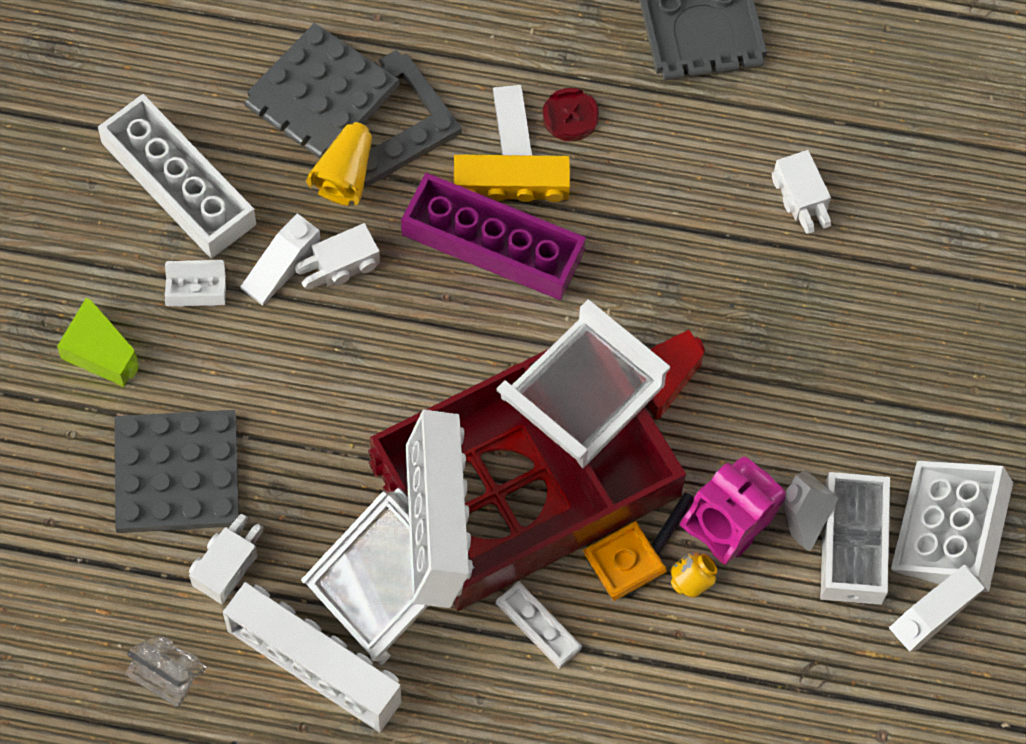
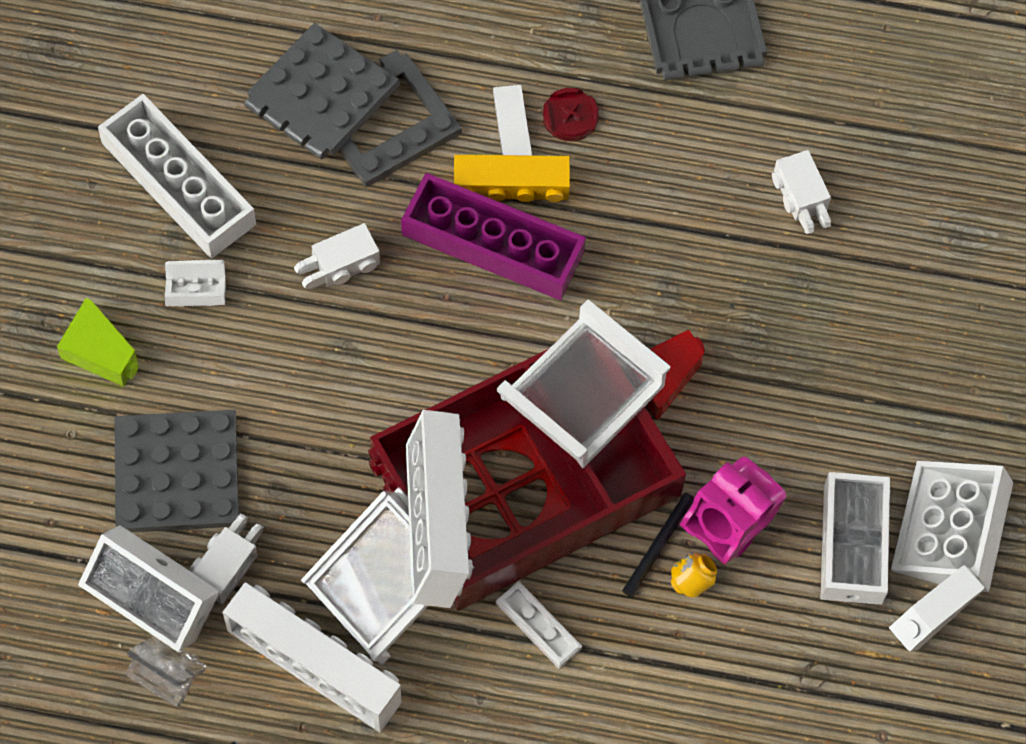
(148, 588): none -> brick
(278, 261): white slope -> none
(343, 166): yellow cone -> none
(624, 561): light orange tile -> none
(807, 508): light grey slope -> none

